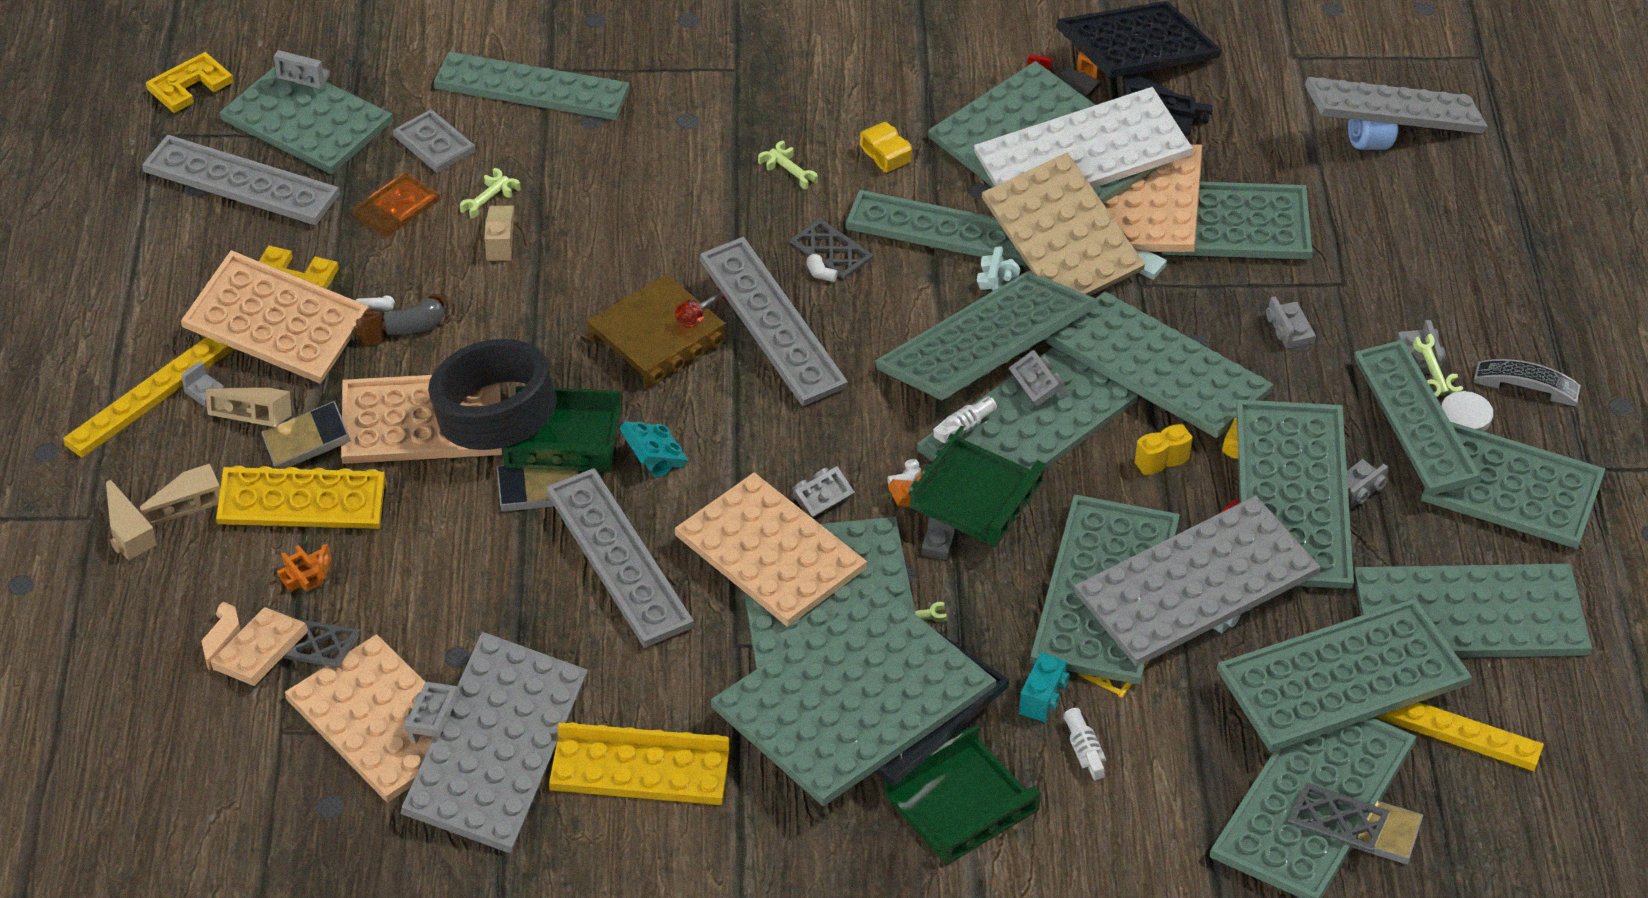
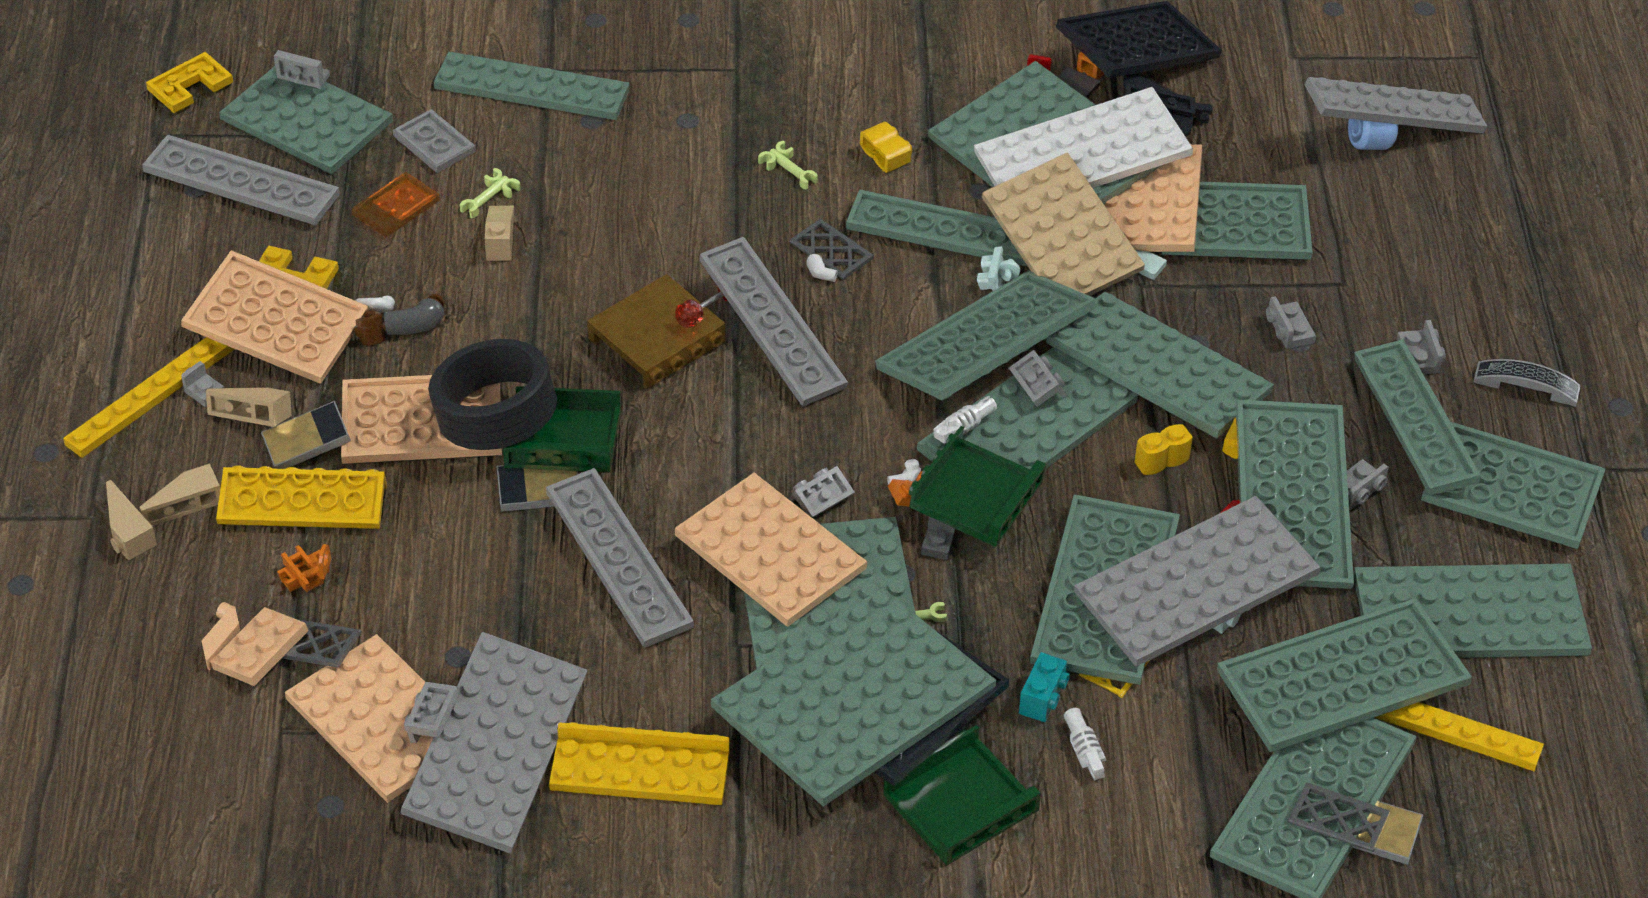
(654, 446): teal plate -> none
(1438, 384): yellowish green bar -> none
(1468, 410): white tile -> none

